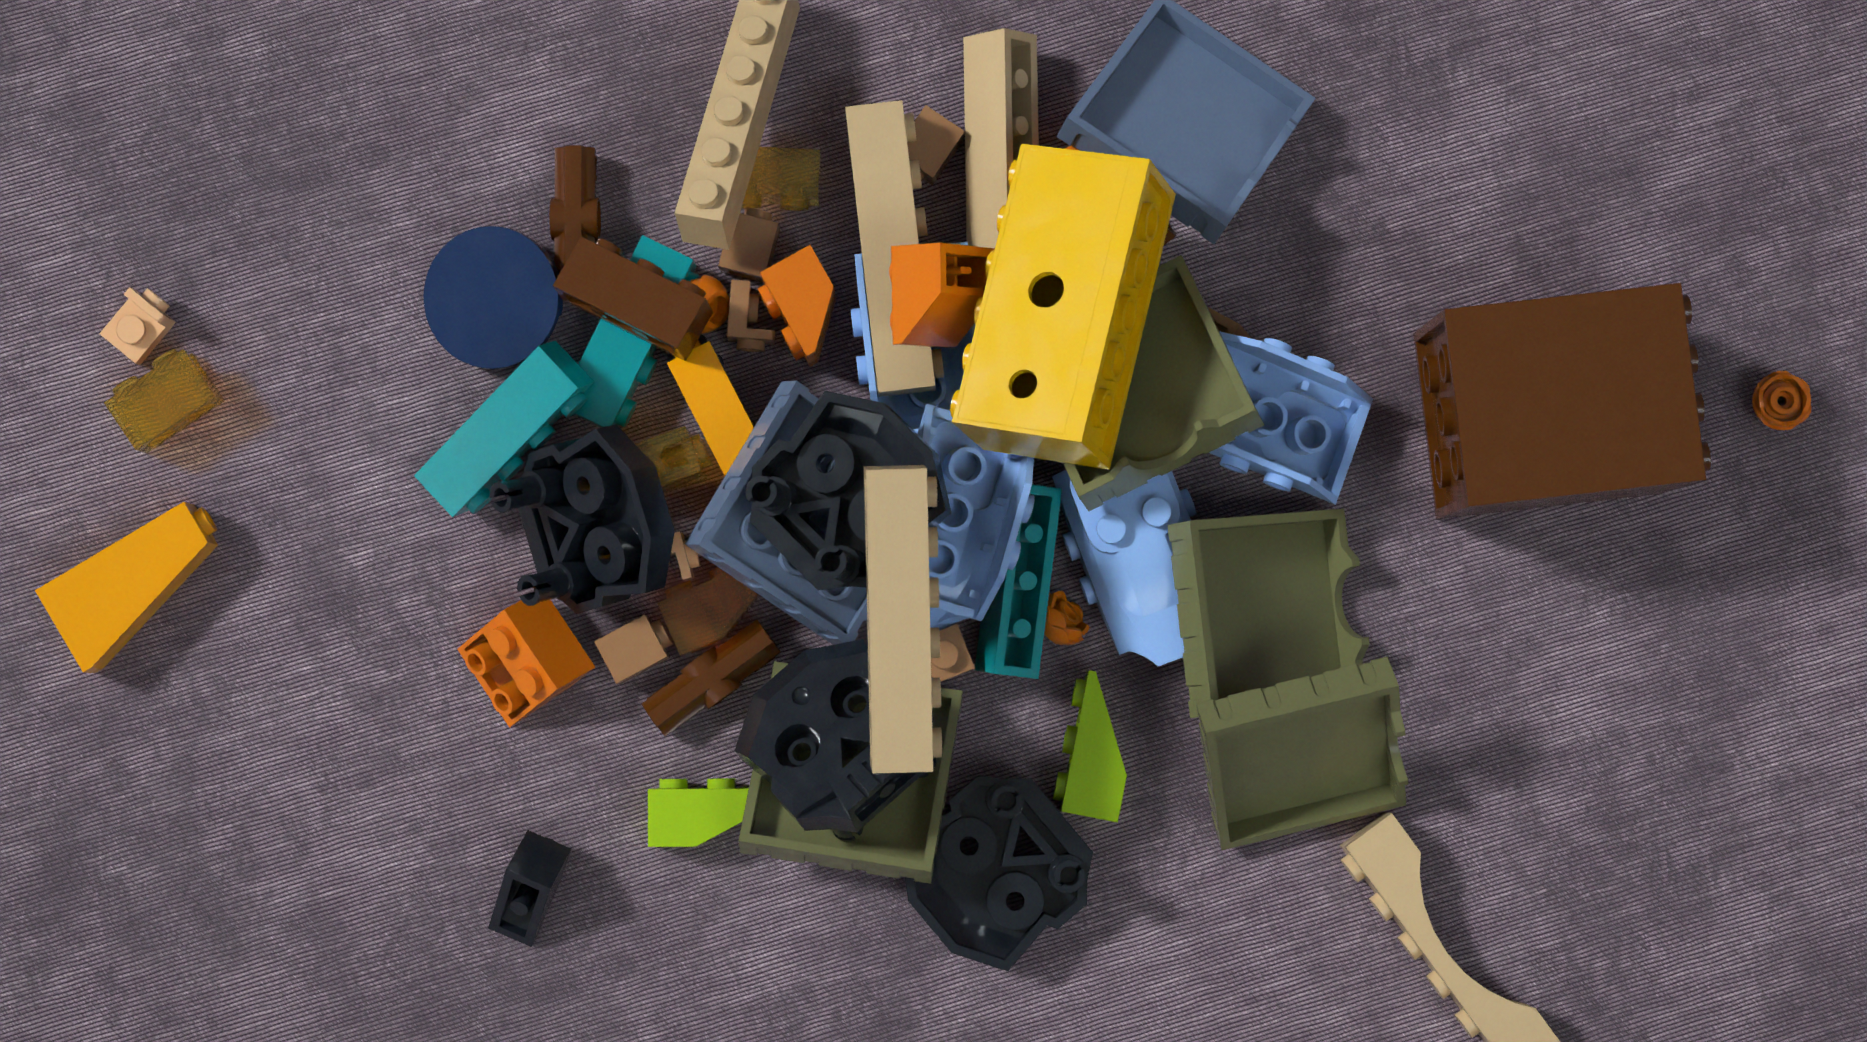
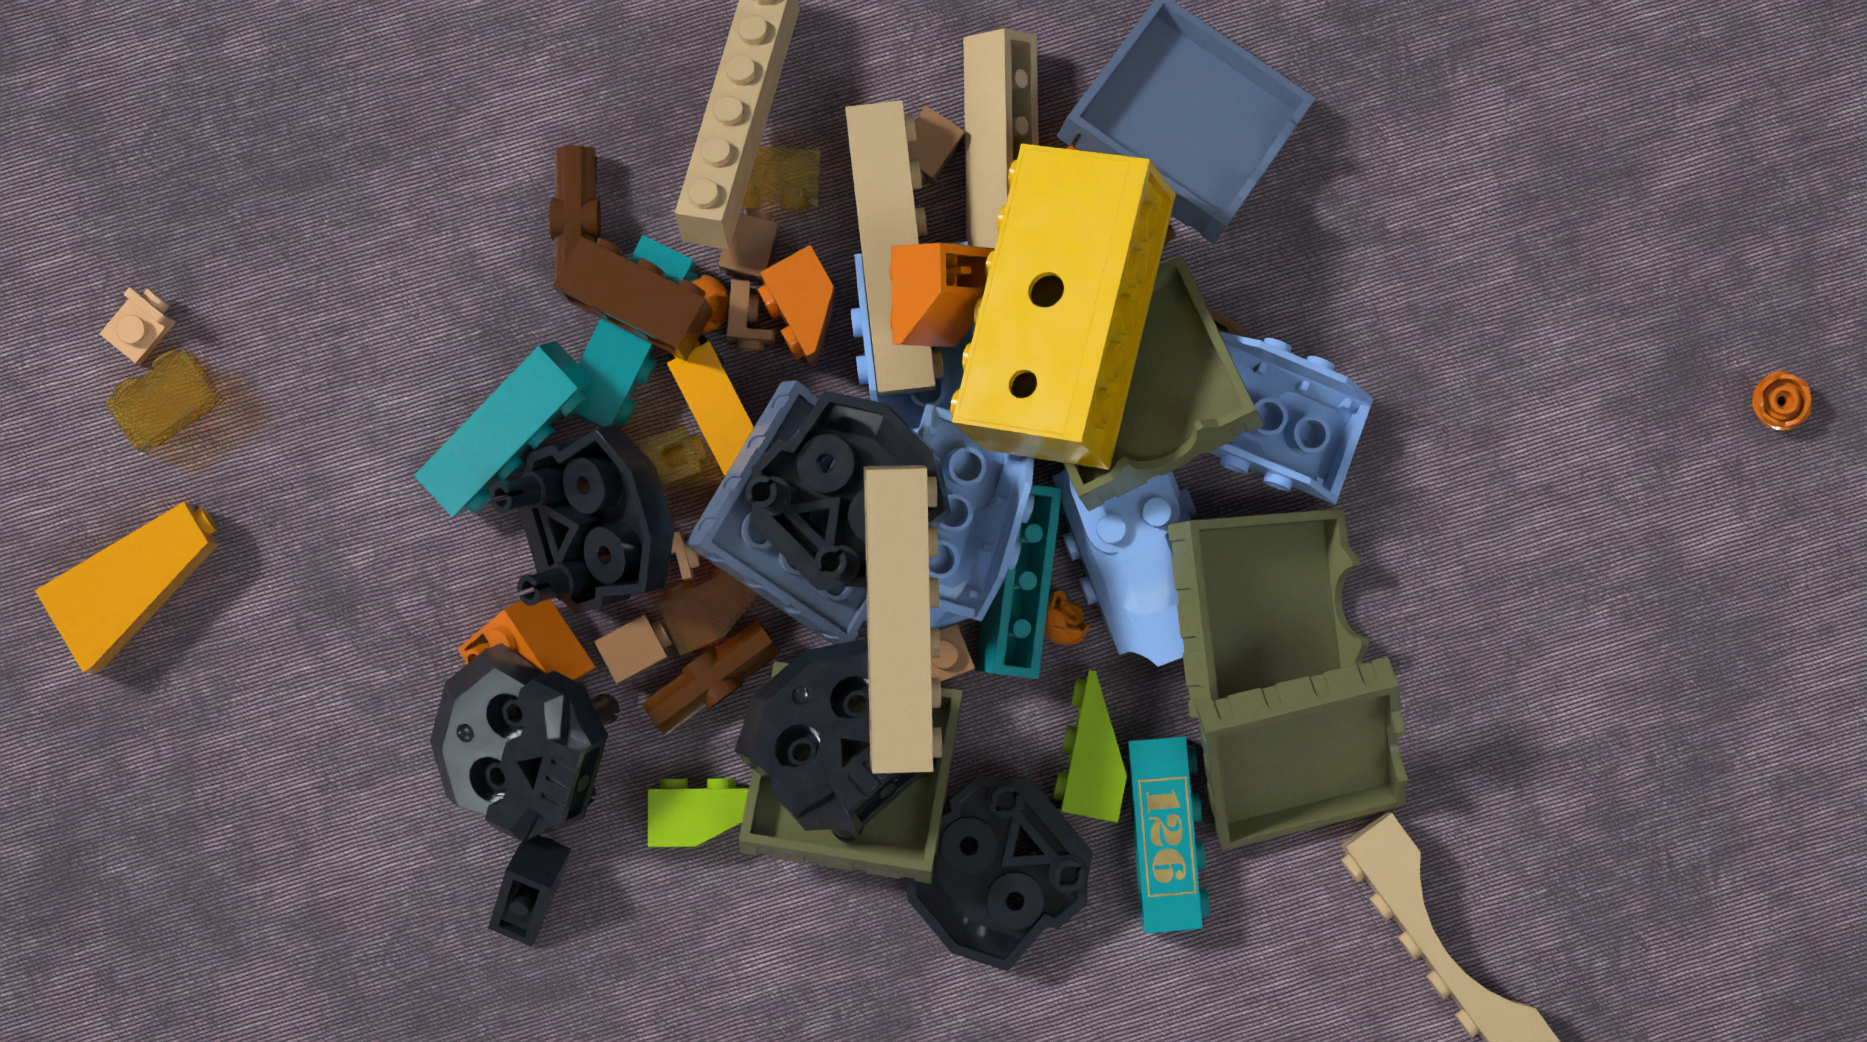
(492, 297): dark blue tile -> none
(545, 755): none -> black brick
(1165, 834): none -> teal brick
(1561, 400): reddish brown container -> none

